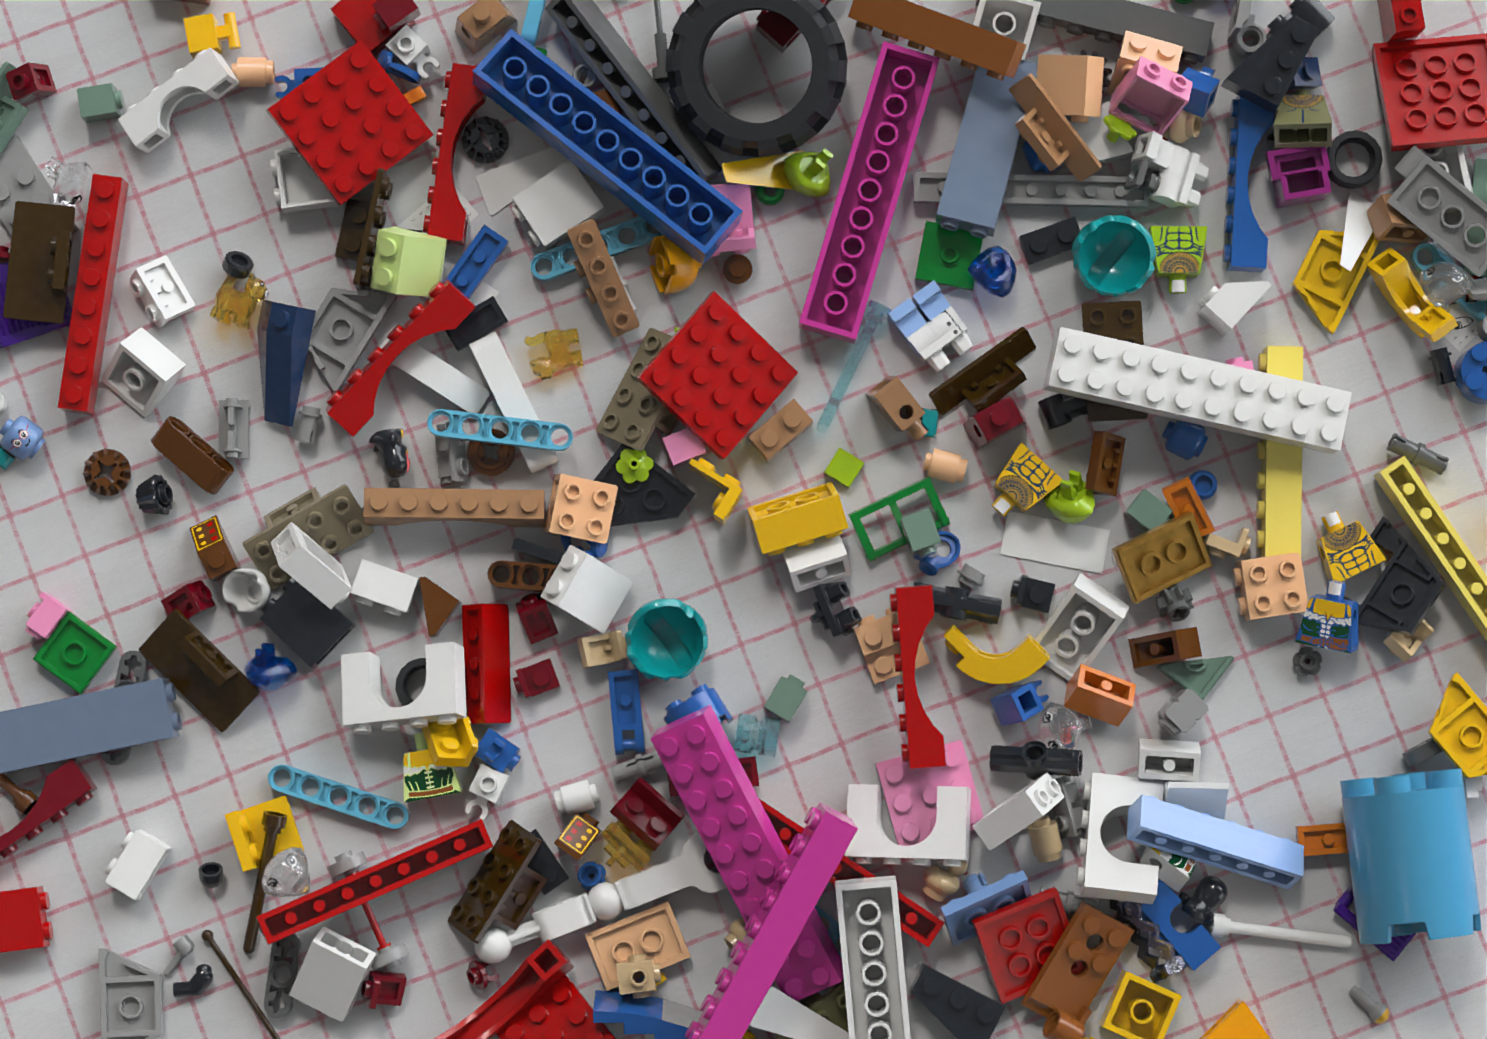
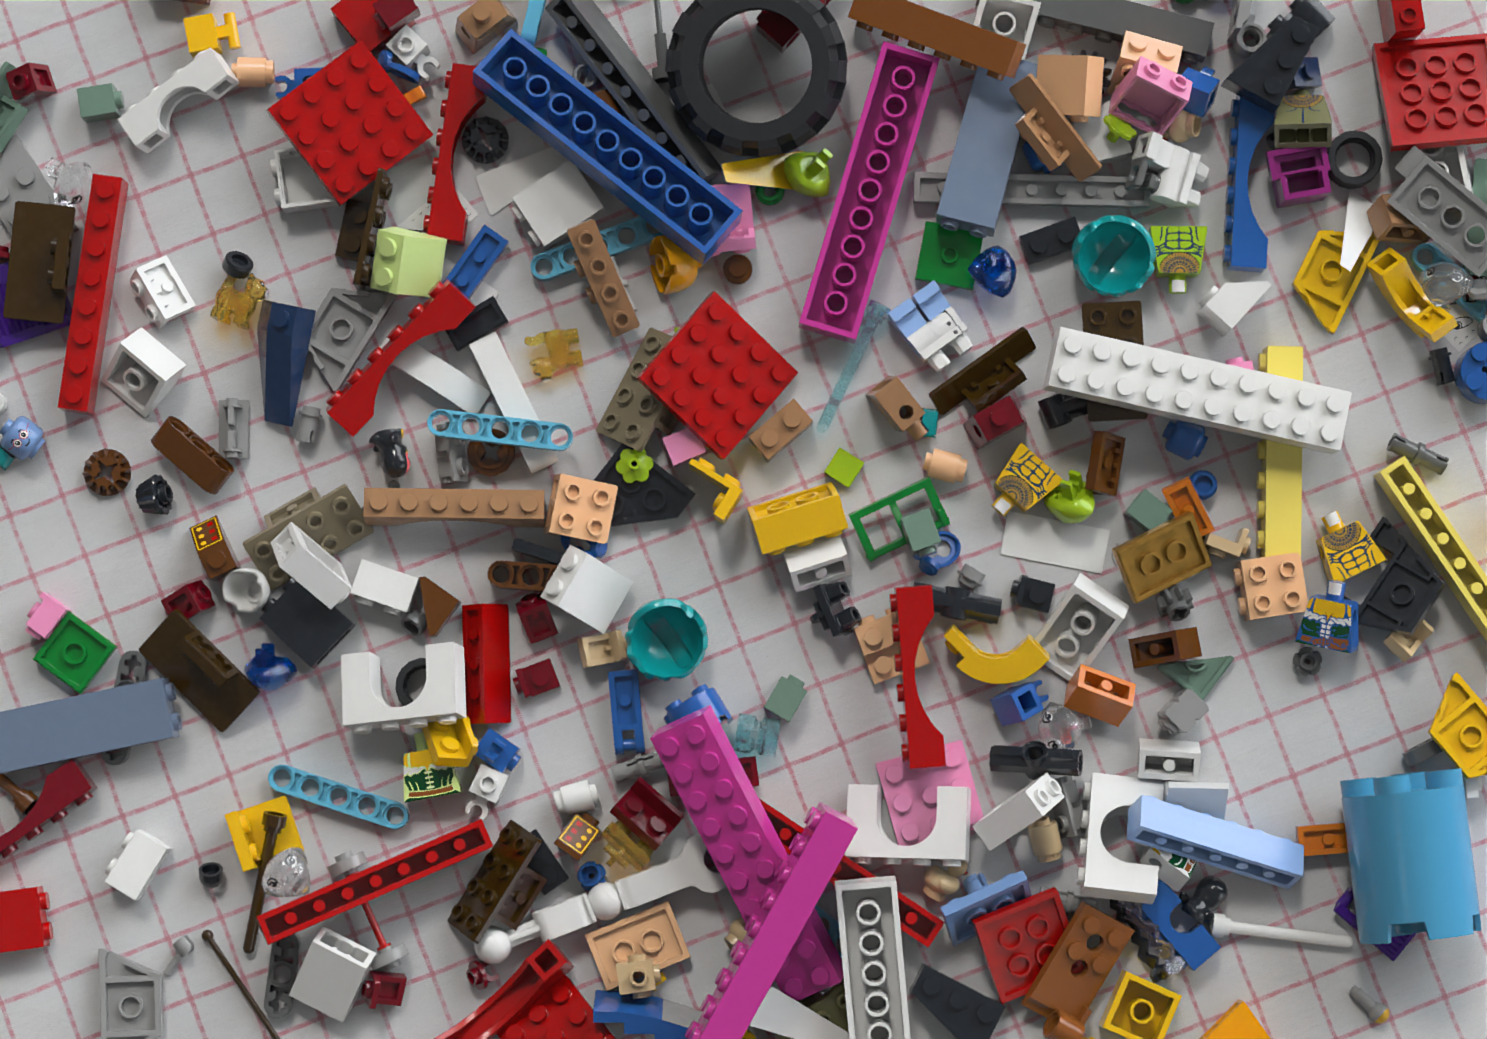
(197, 984): black arm -> none
(414, 623): none -> dark grey hinge

